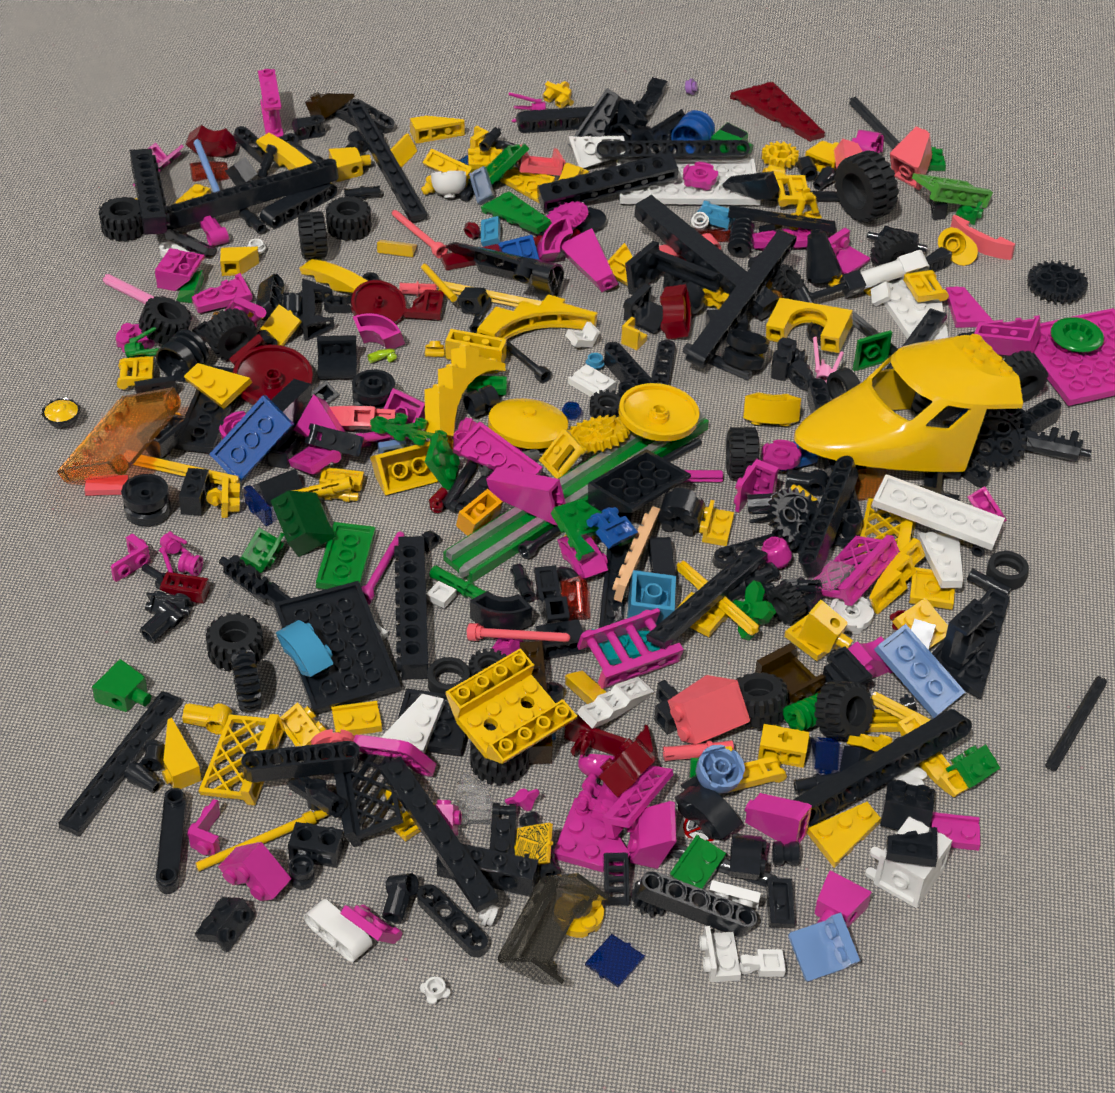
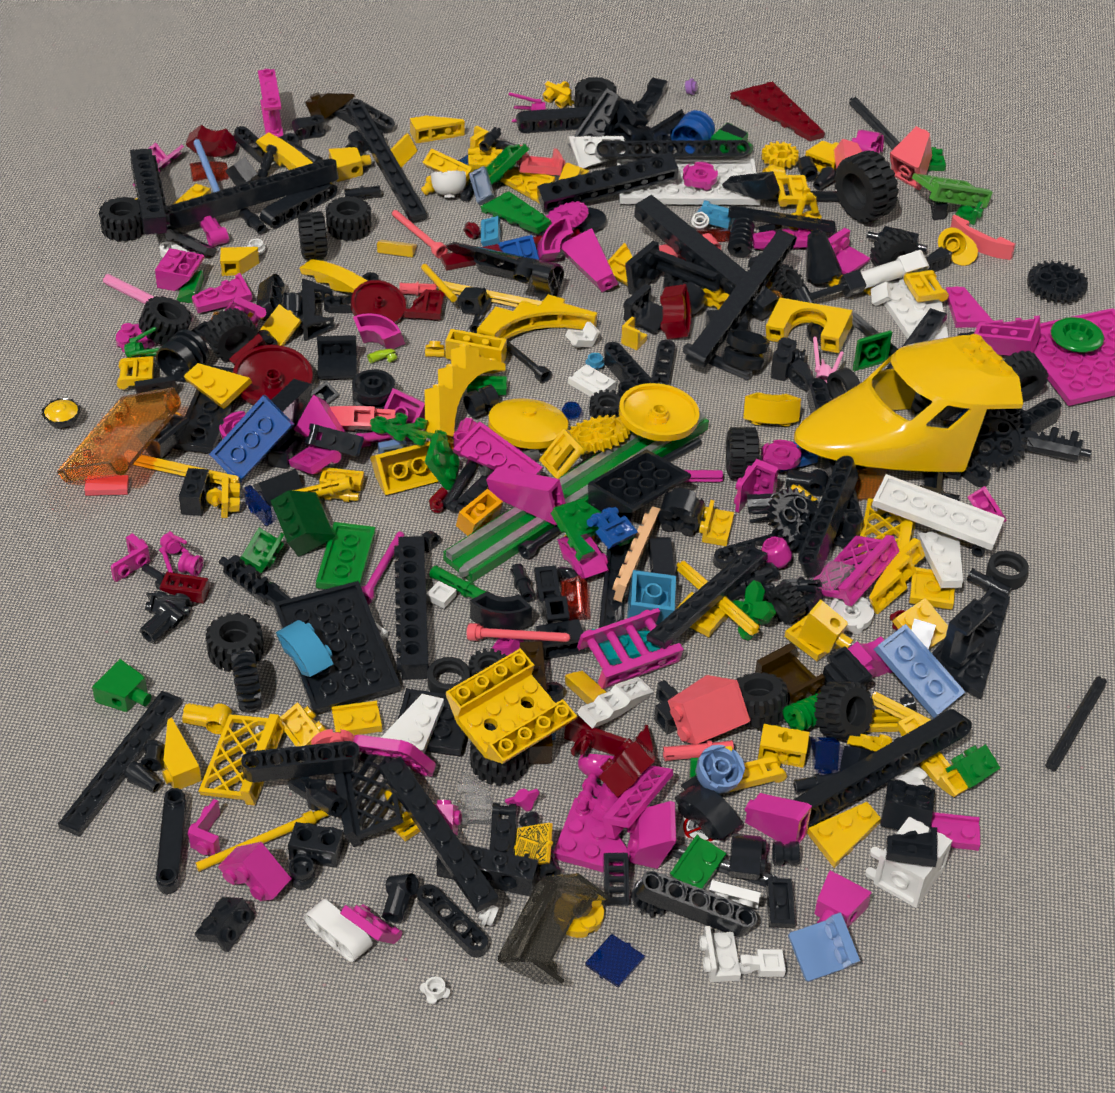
(146, 500): black wheel -> none
(590, 90): none -> black tyre

